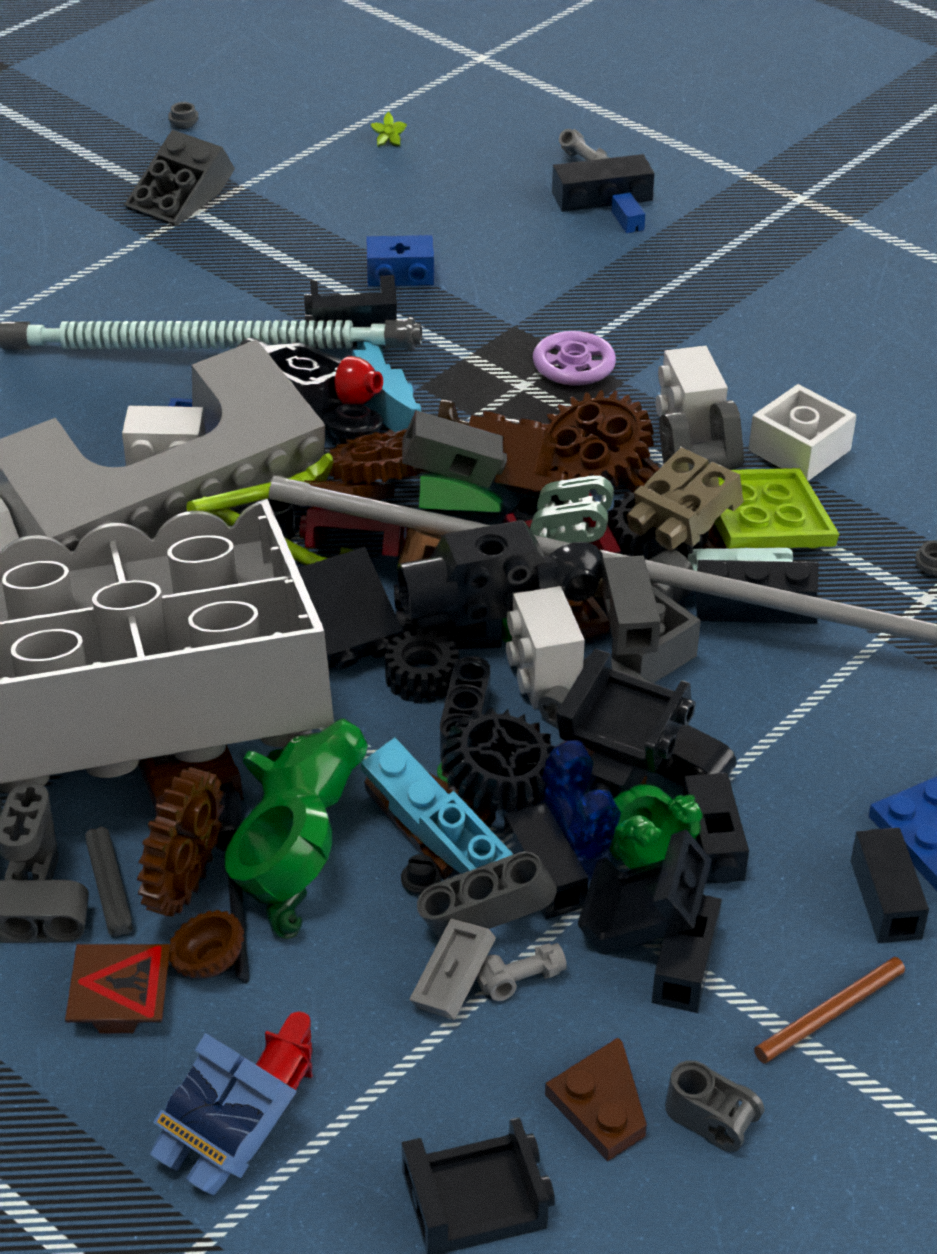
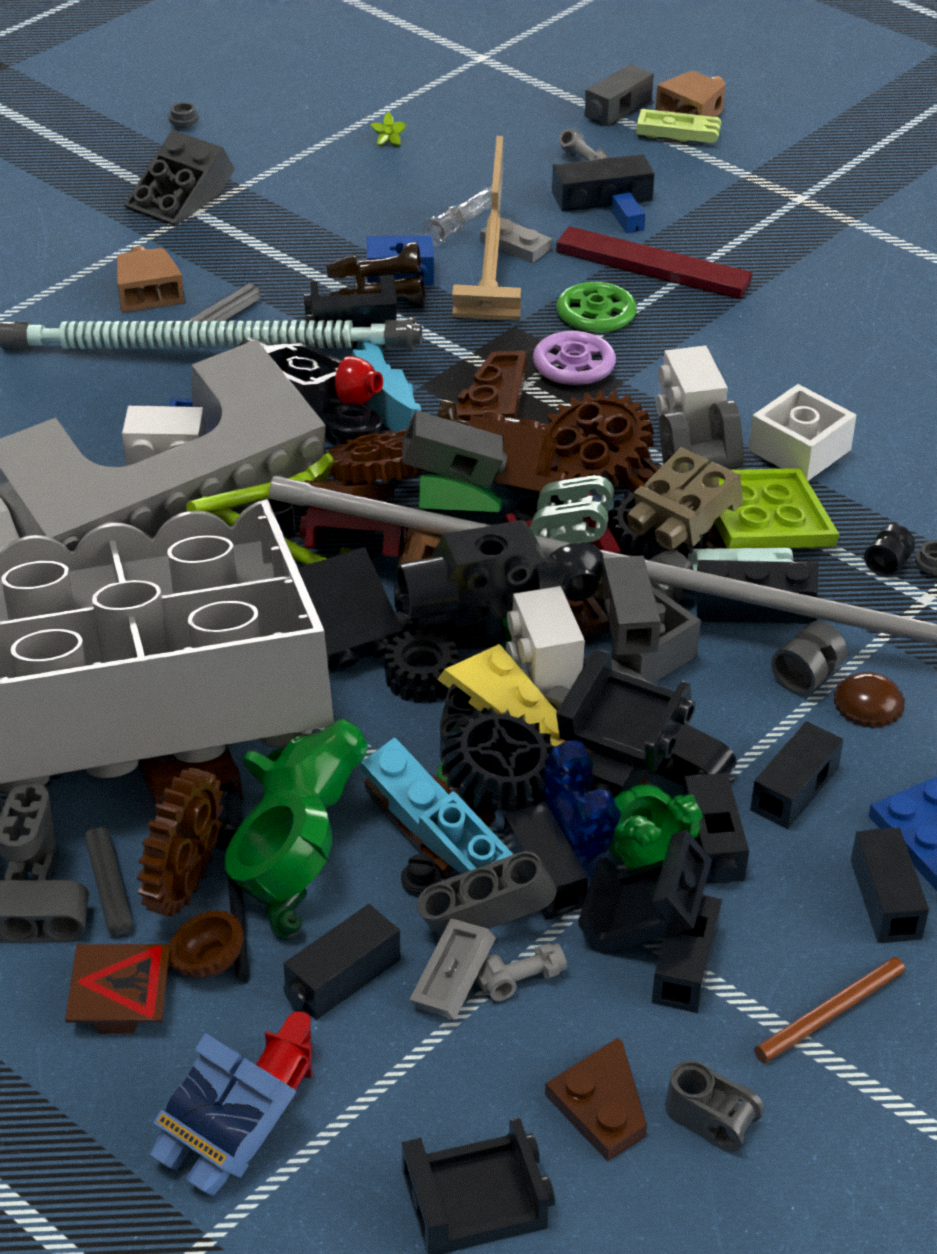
(148, 279): none -> medium nougat torso
(229, 305): none -> dark grey axle
(341, 961): none -> black brick
(405, 263): none -> dark brown piece
(453, 219): none -> clear pin
(488, 299): none -> tan piece
(496, 386): none -> reddish brown wing
(499, 683): none -> light yellow wing
(520, 241): none -> light grey plate
(596, 307): none -> bright green plate
(618, 94): none -> dark grey brick
(654, 262): none -> dark red tile
(678, 126): none -> yellowish green hinge
(691, 94): none -> medium nougat torso
(796, 774): none -> black brick
(809, 658): none -> dark grey wheel
(869, 700): none -> reddish brown hat
(889, 550): none -> black wheel

